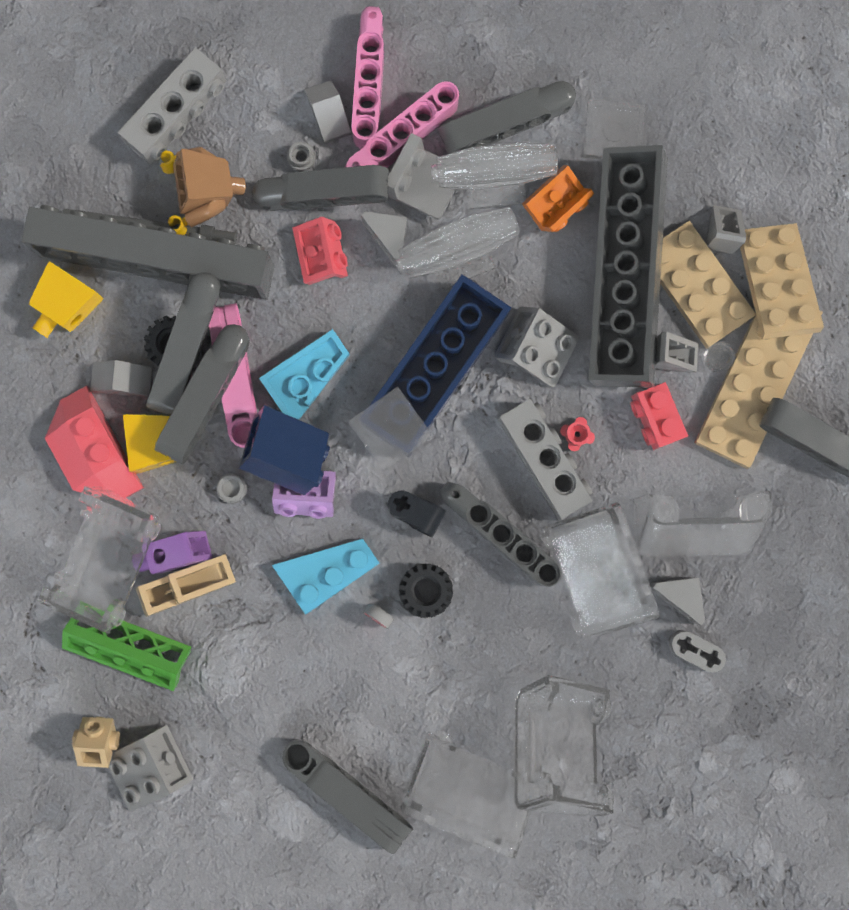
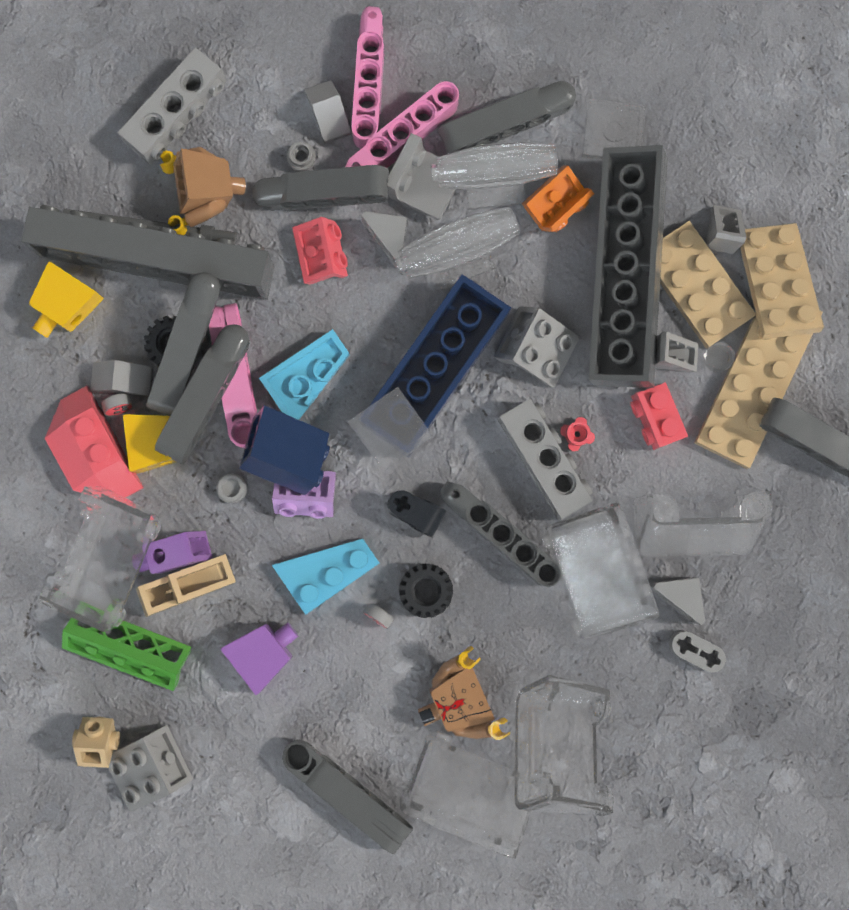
(116, 404): none -> light grey tile
(260, 654): none -> medium lavender torso
(461, 701): none -> medium nougat torso

